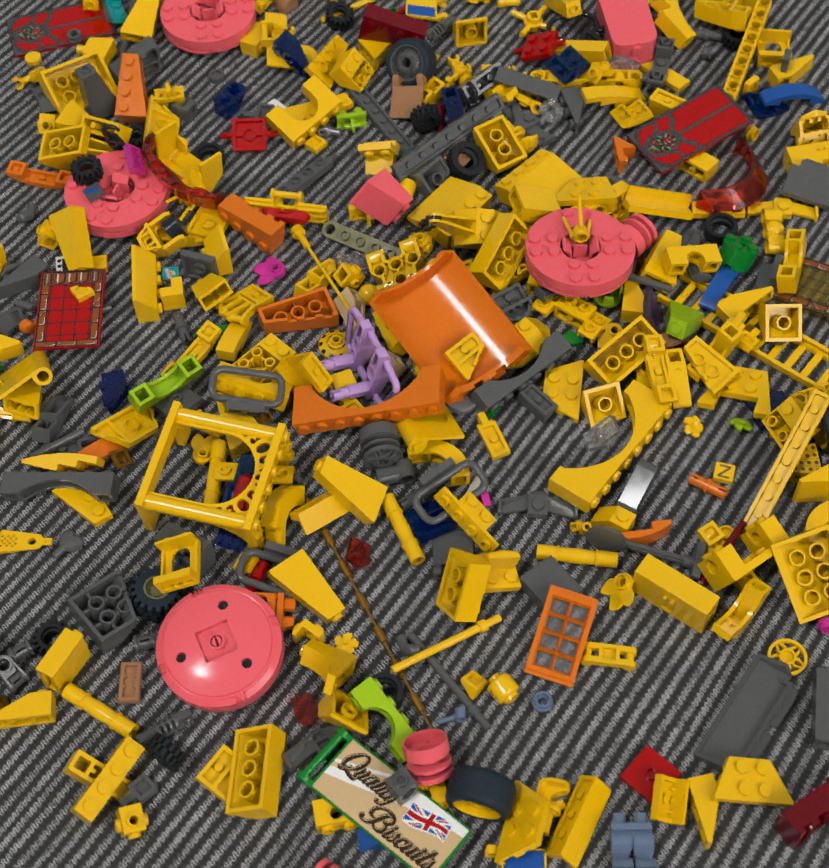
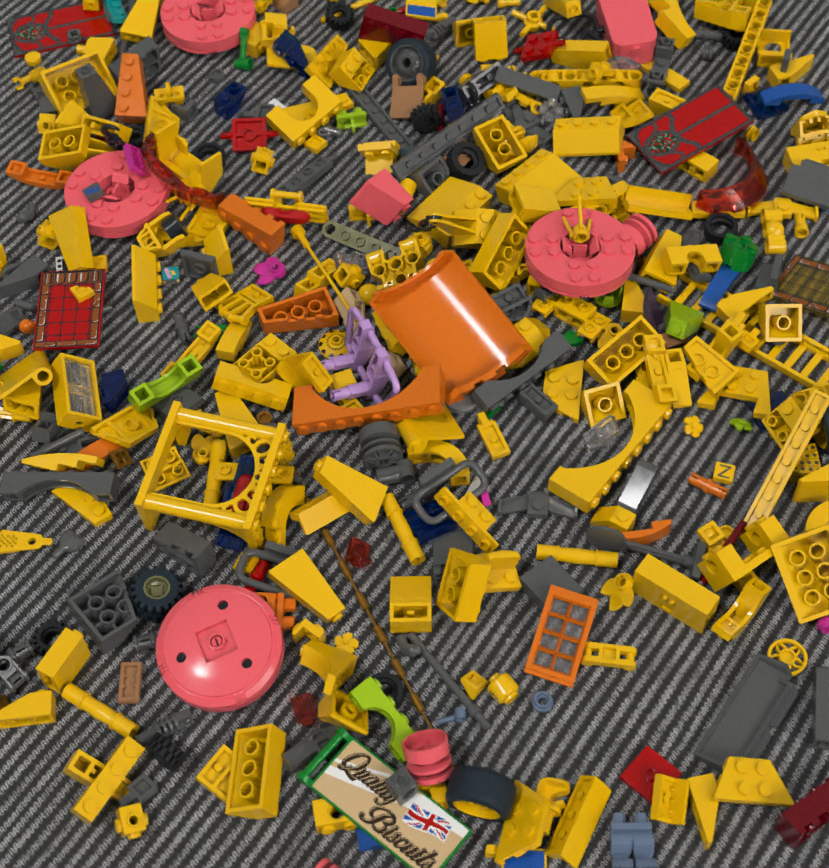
(75, 392): none -> yellow brick
(84, 163): black tyre -> none
(172, 472): none -> yellow slope
(172, 581): yellow panel -> none
(174, 296): yellow piece -> none
(242, 405): dark grey bar -> none
(243, 62): none -> green brick
(262, 160): none -> yellow brick
(410, 604): none -> yellow slope
(458, 70): yellow piece -> none
(465, 355): yellow wing -> none
(479, 627): yellow bar -> none
(490, 38): none -> yellow brick
(567, 65): clear blue slope -> none
(580, 526): yellow arm -> none
(588, 136): none -> yellow slope
(789, 273): yellow arch -> none
(801, 228): none -> yellow pin

